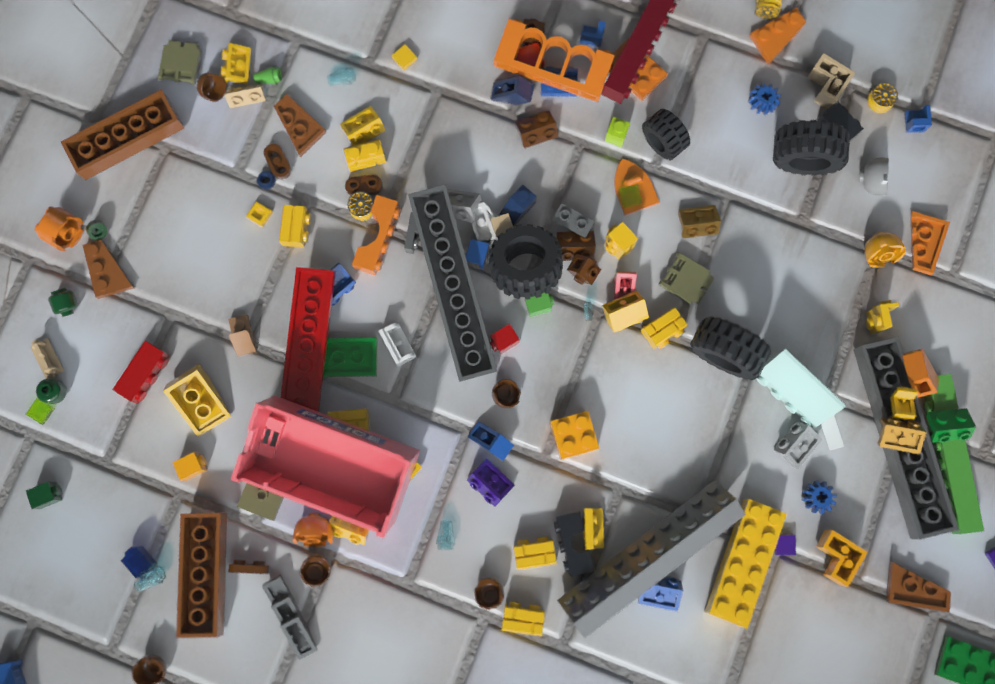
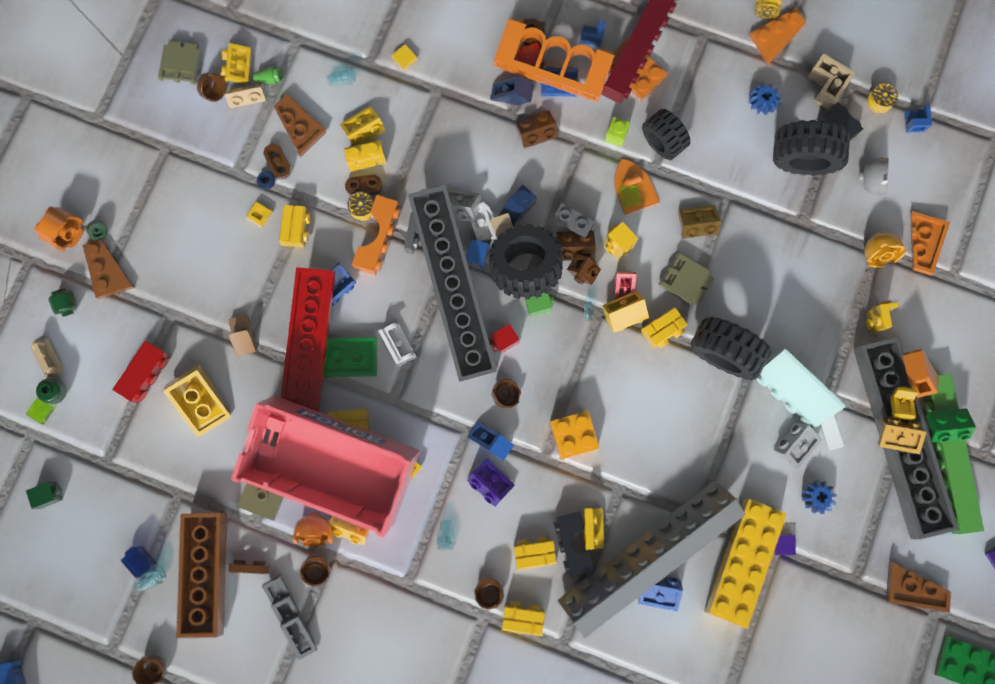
(122, 135): dark orange brick -> none
(190, 466): light orange brick -> none
(845, 557): light orange brick -> none

